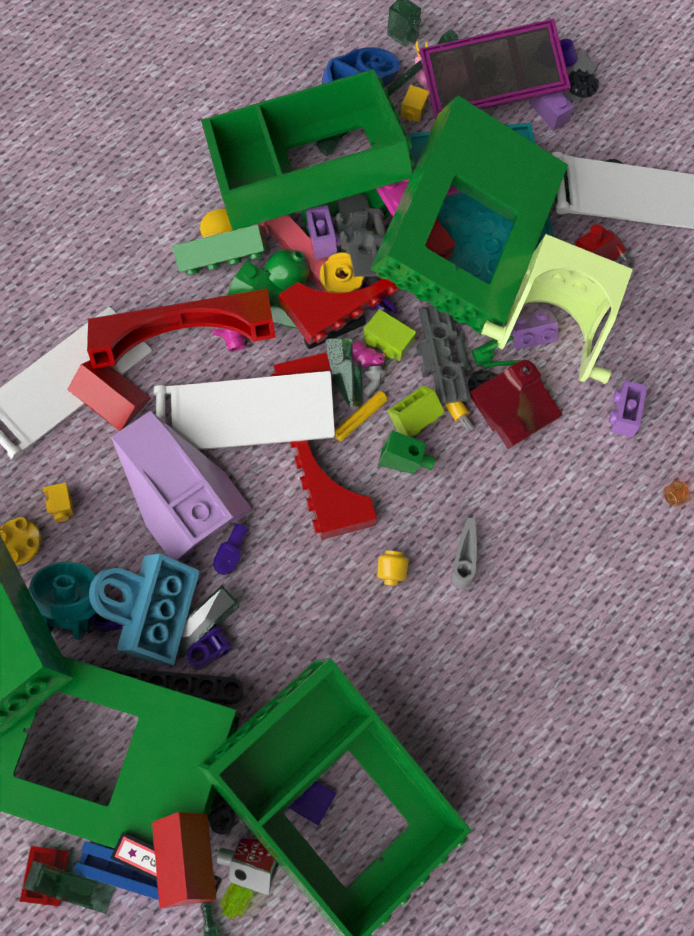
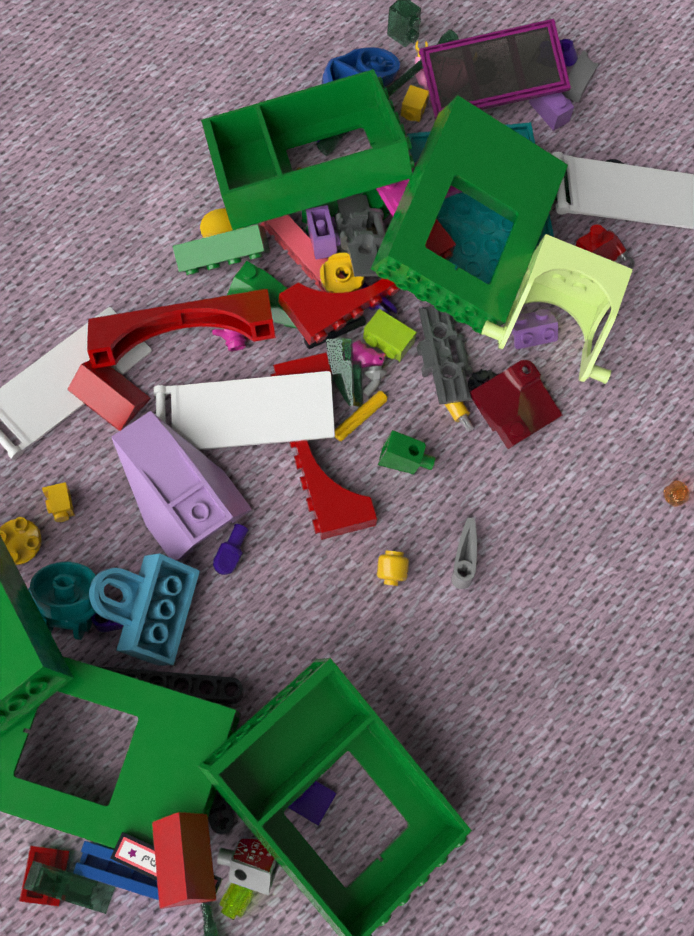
(206, 617): slope -> none
(210, 647): dark purple piece -> none
(287, 268): green cylinder -> none
(416, 411): lime brick -> none
(483, 354): green plant -> none
(583, 90): black gear -> none
(628, 409): medium lavender brick -> none

